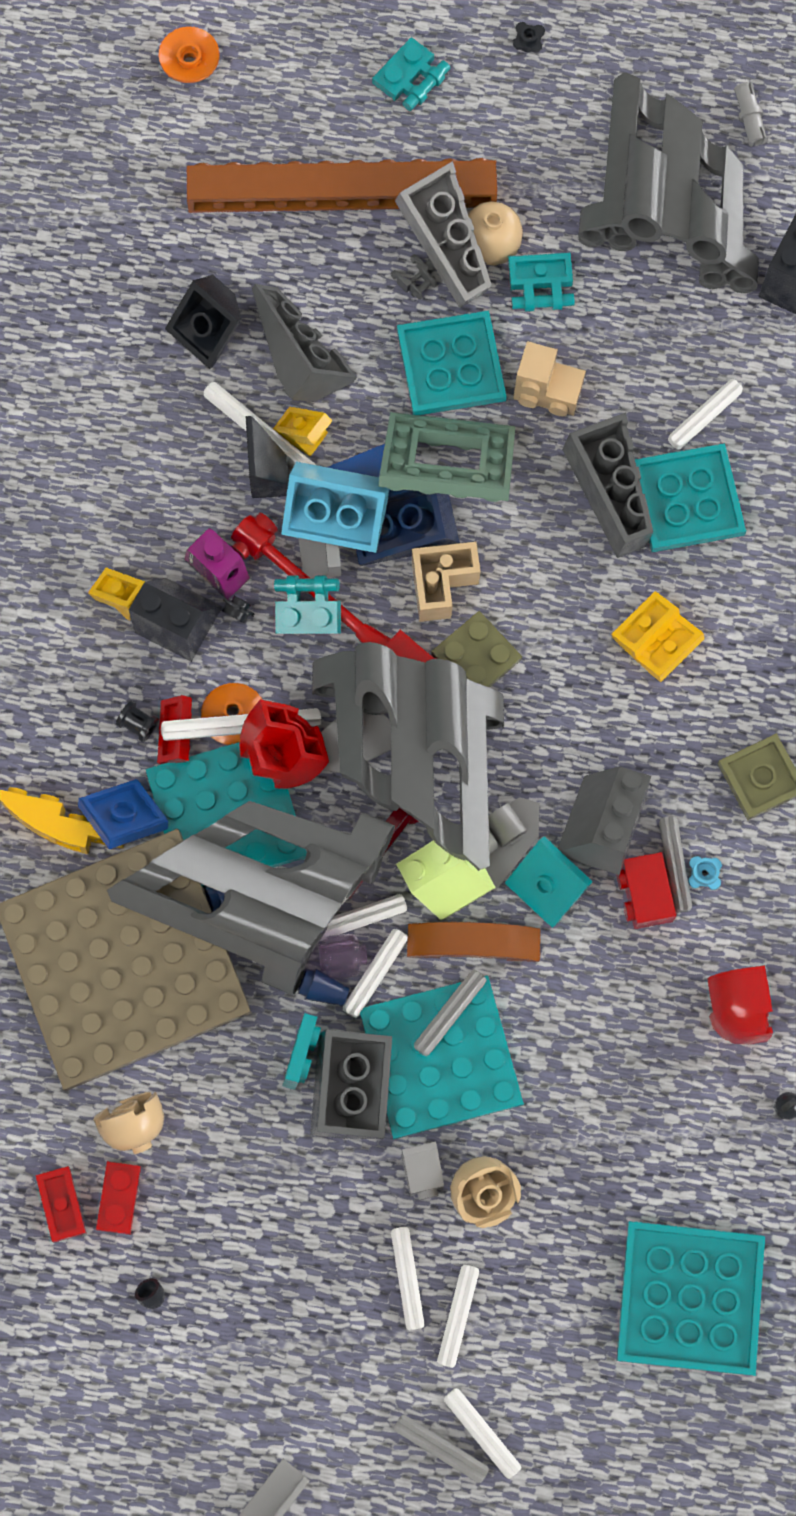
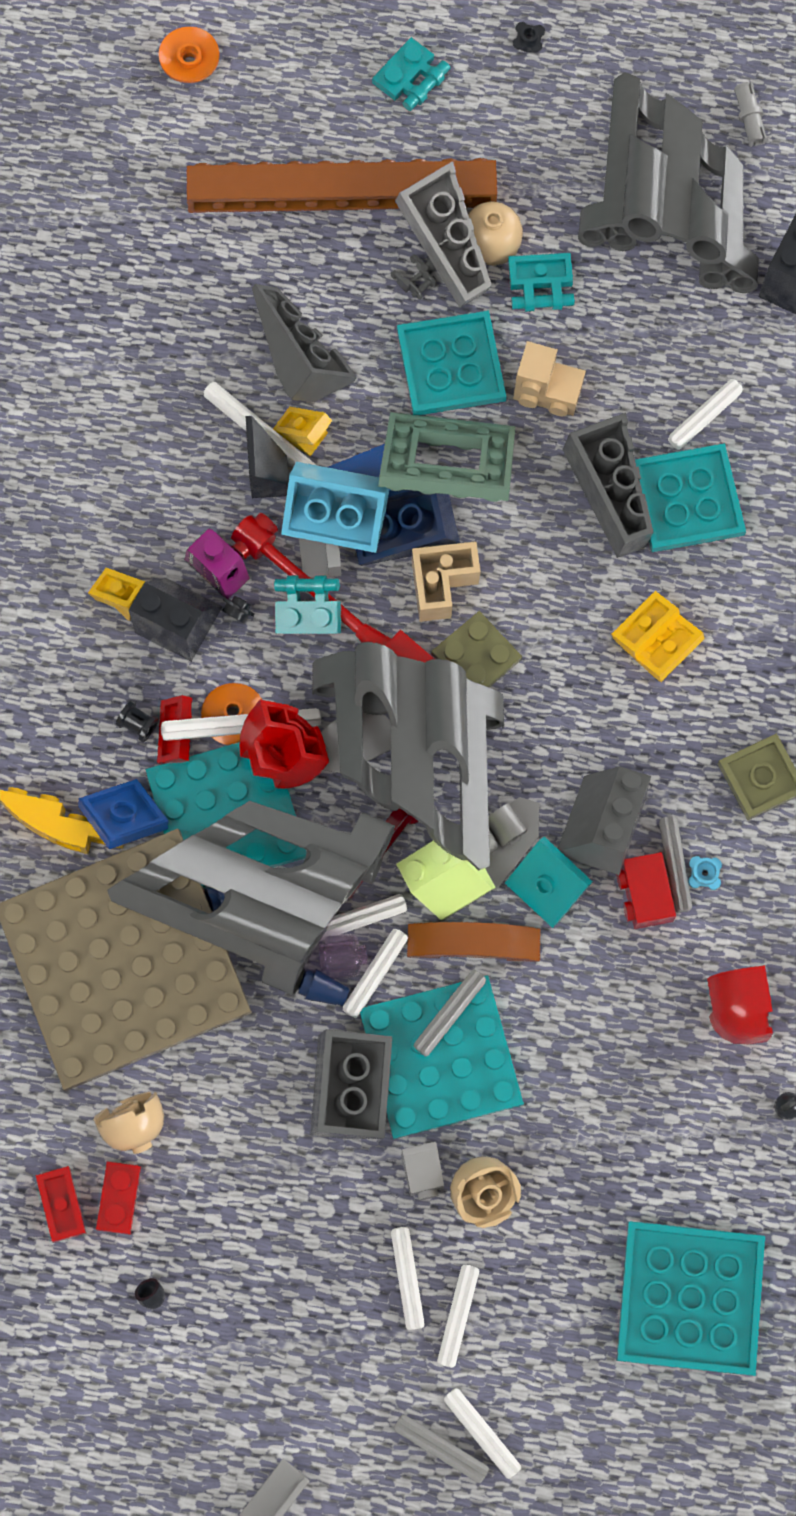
(205, 319): black slope -> none
(305, 1040): teal plate -> none

